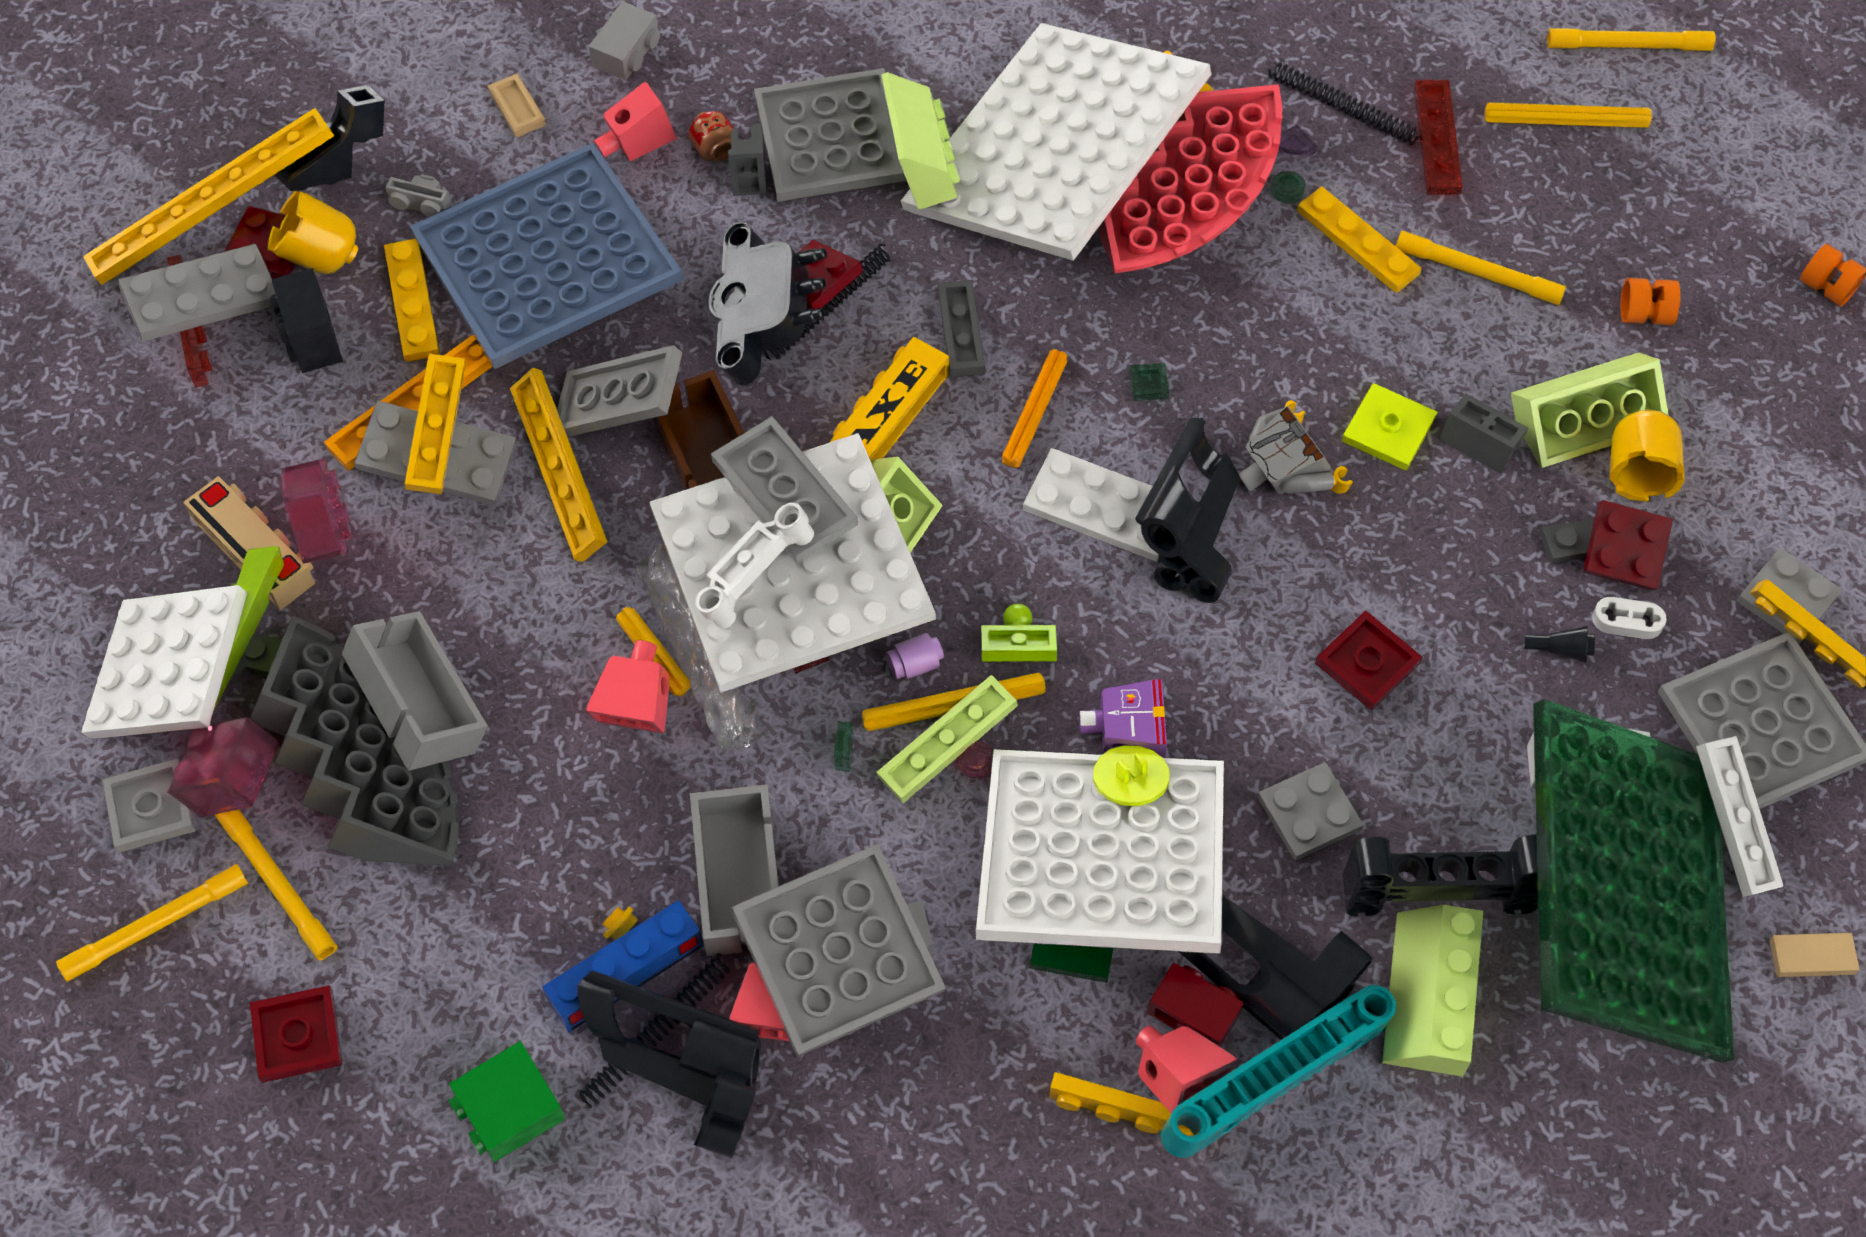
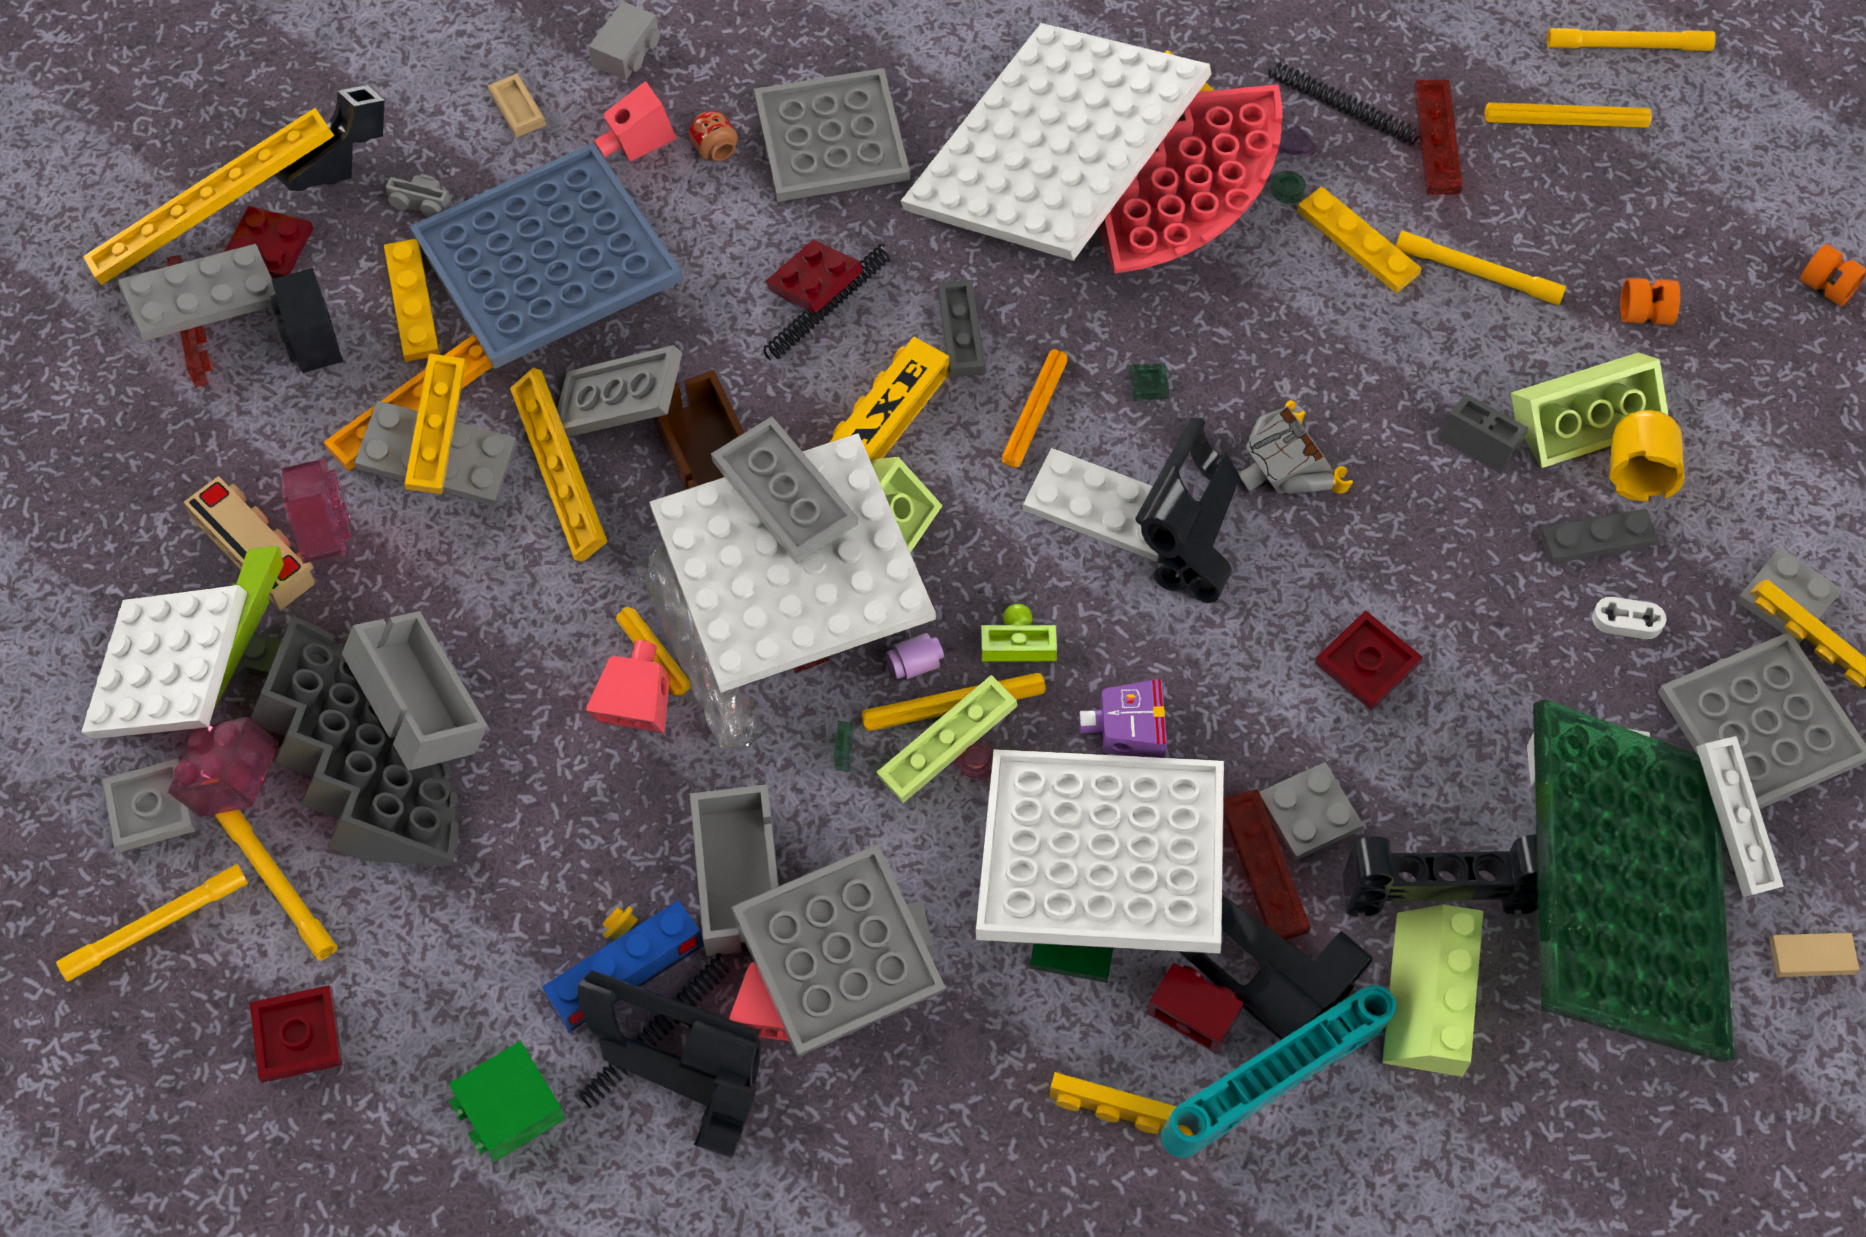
(314, 235): yellow cylinder -> none
(747, 163): dark grey hinge -> none
(749, 559): white plate -> none
(767, 301): piece -> none
(921, 140): yellowish green slope -> none
(1131, 775): neon yellow piece -> none
(1180, 1063): coral torso -> none
(1265, 865): none -> clear red plate
(1389, 426): neon yellow plate -> none
(1569, 643): black cone -> none
(1627, 545): dark red plate -> none

